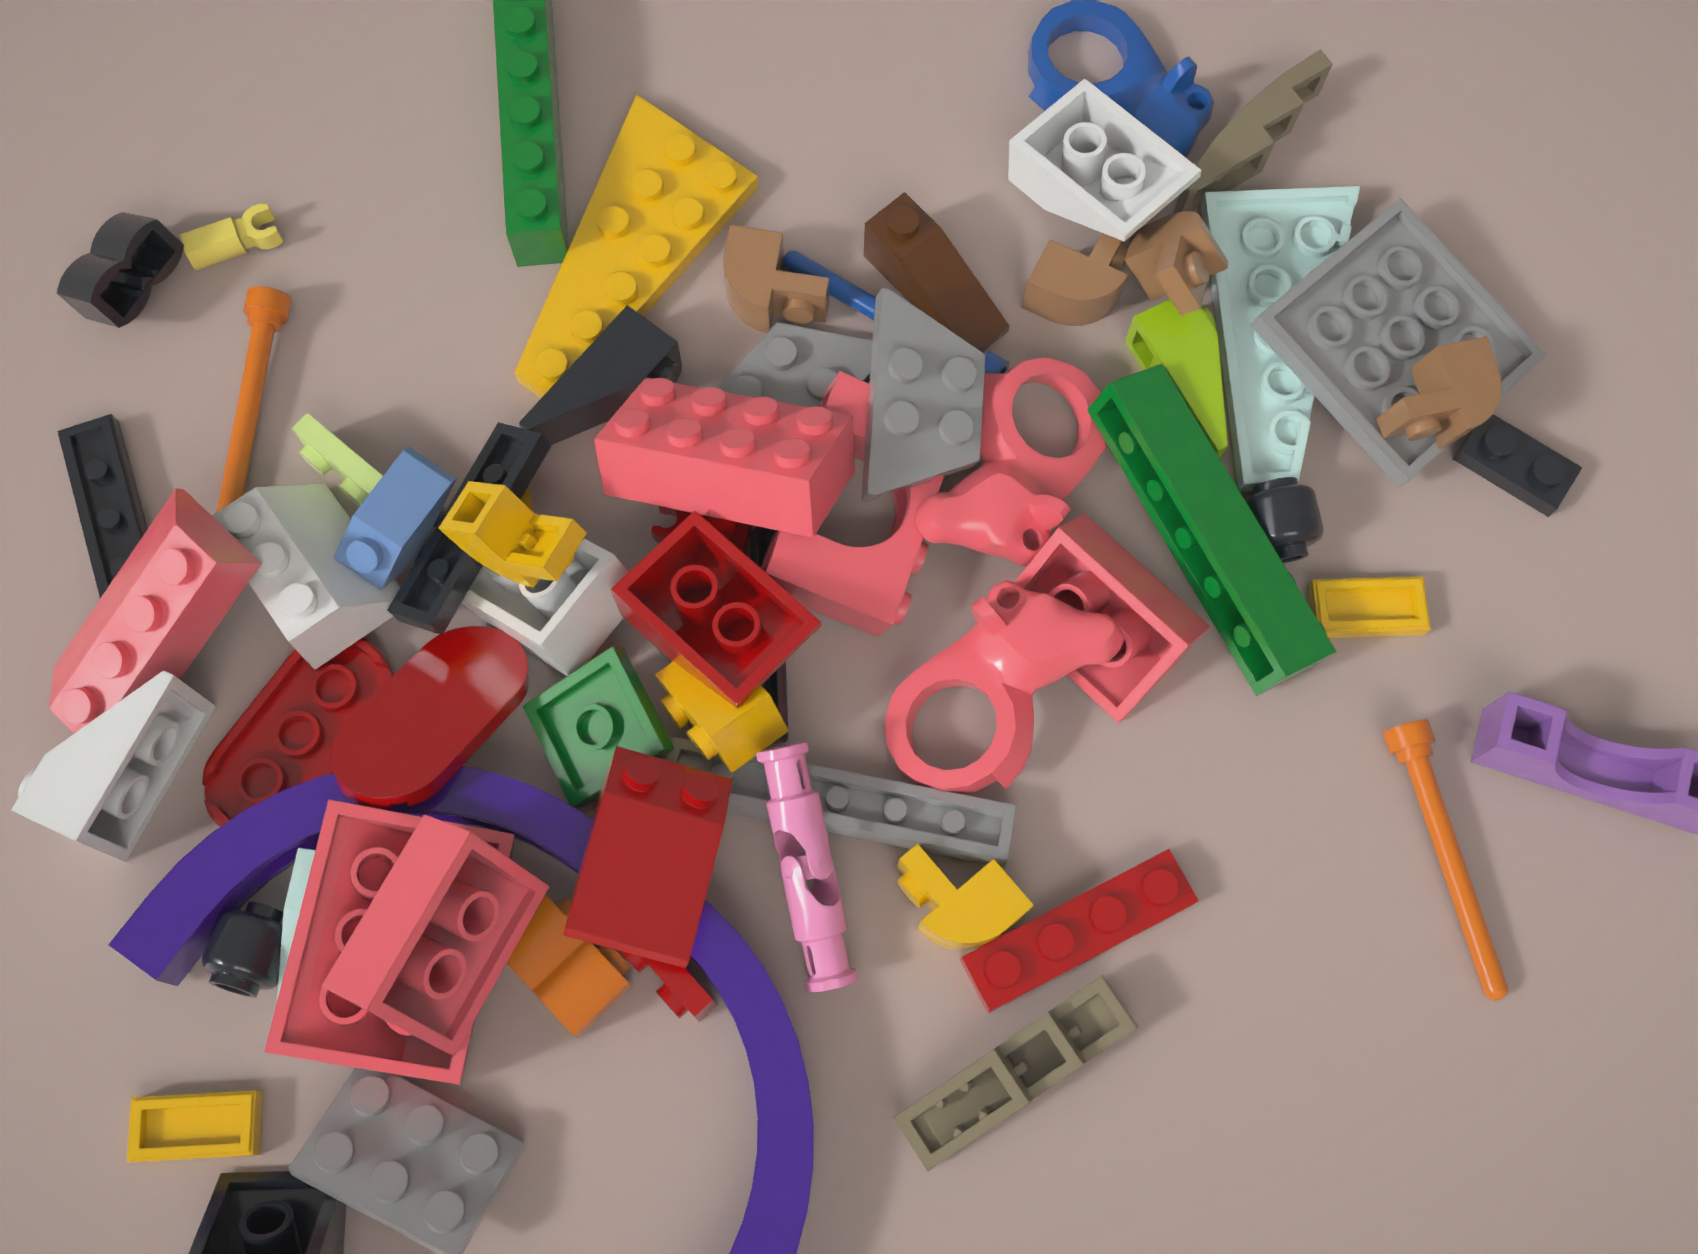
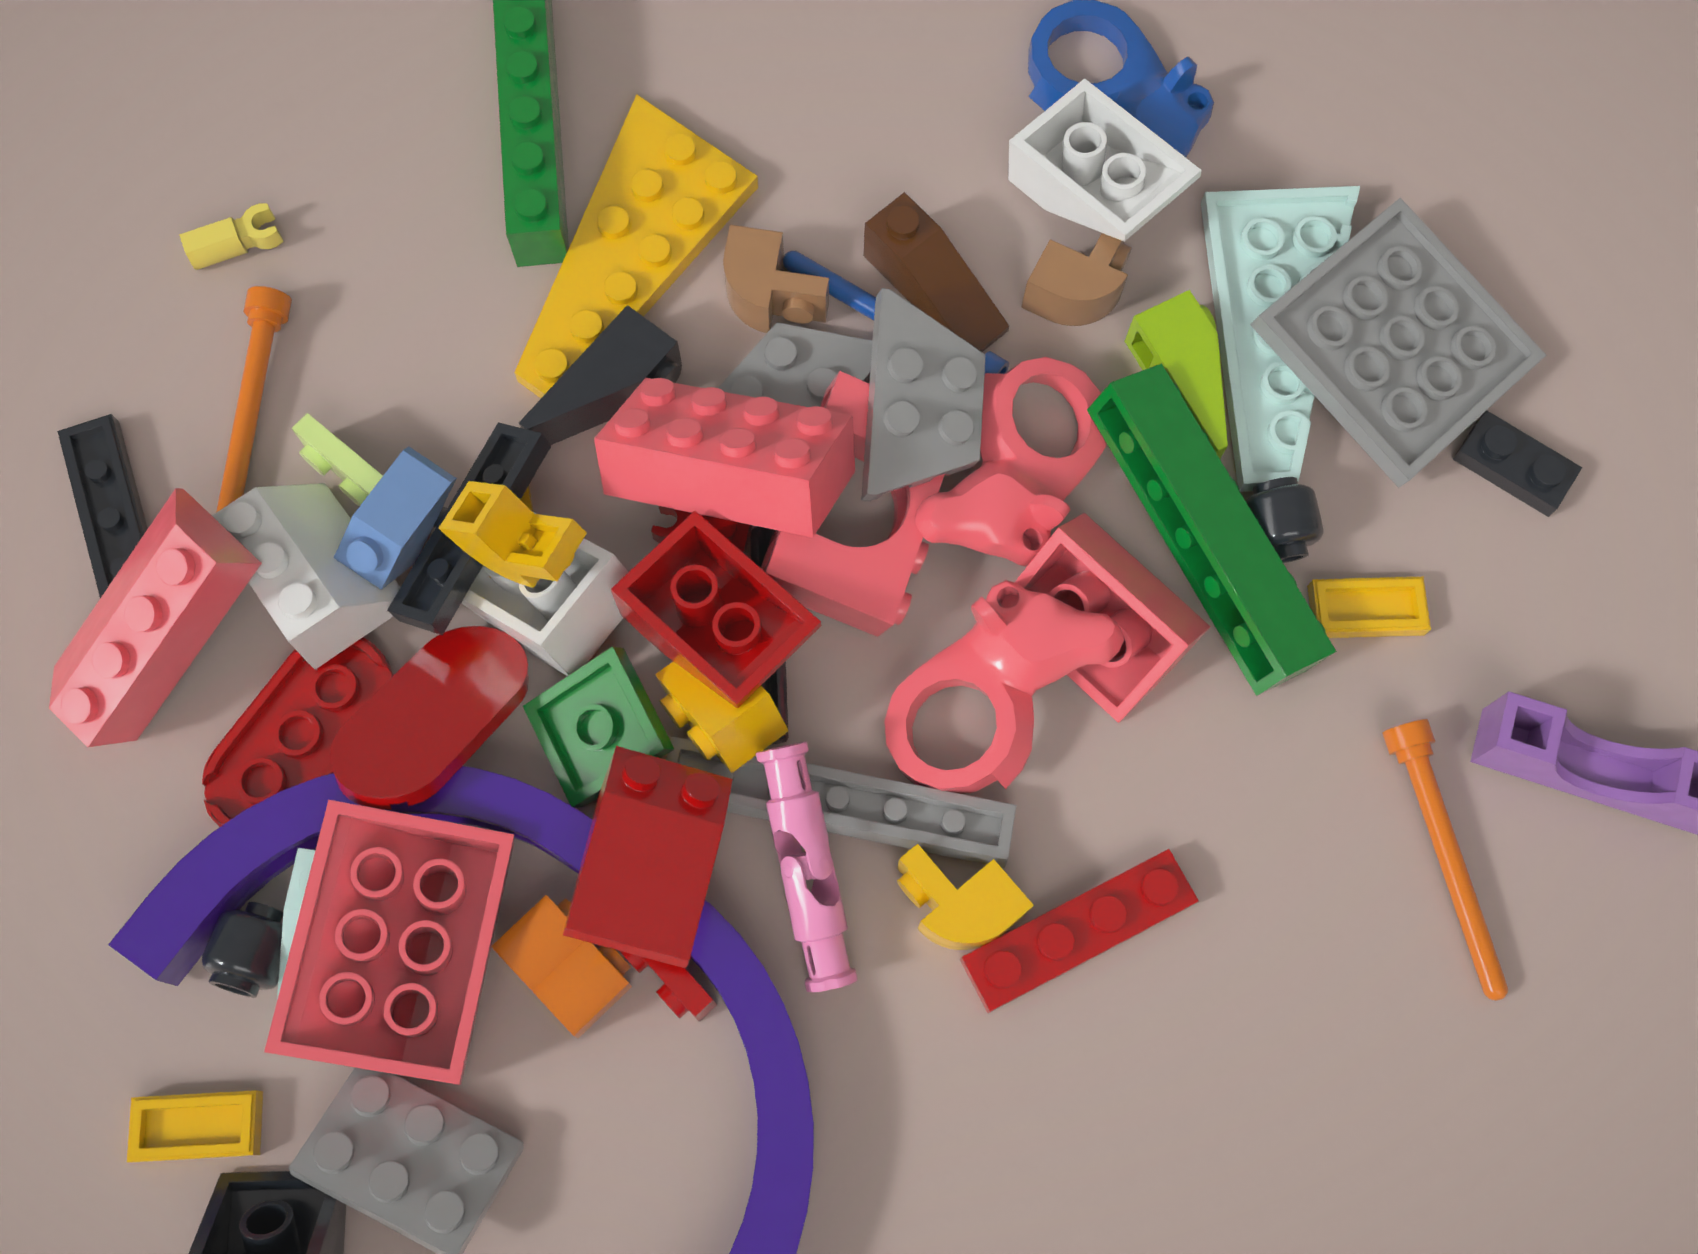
(116, 768): white slope -> none
(119, 272): black brick -> none
(437, 934): coral slope -> none
(1015, 1072): dark tan slope -> none
(1175, 259): medium nougat brick -> none
(1249, 137): dark tan slope -> none
(1456, 394): medium nougat brick -> none

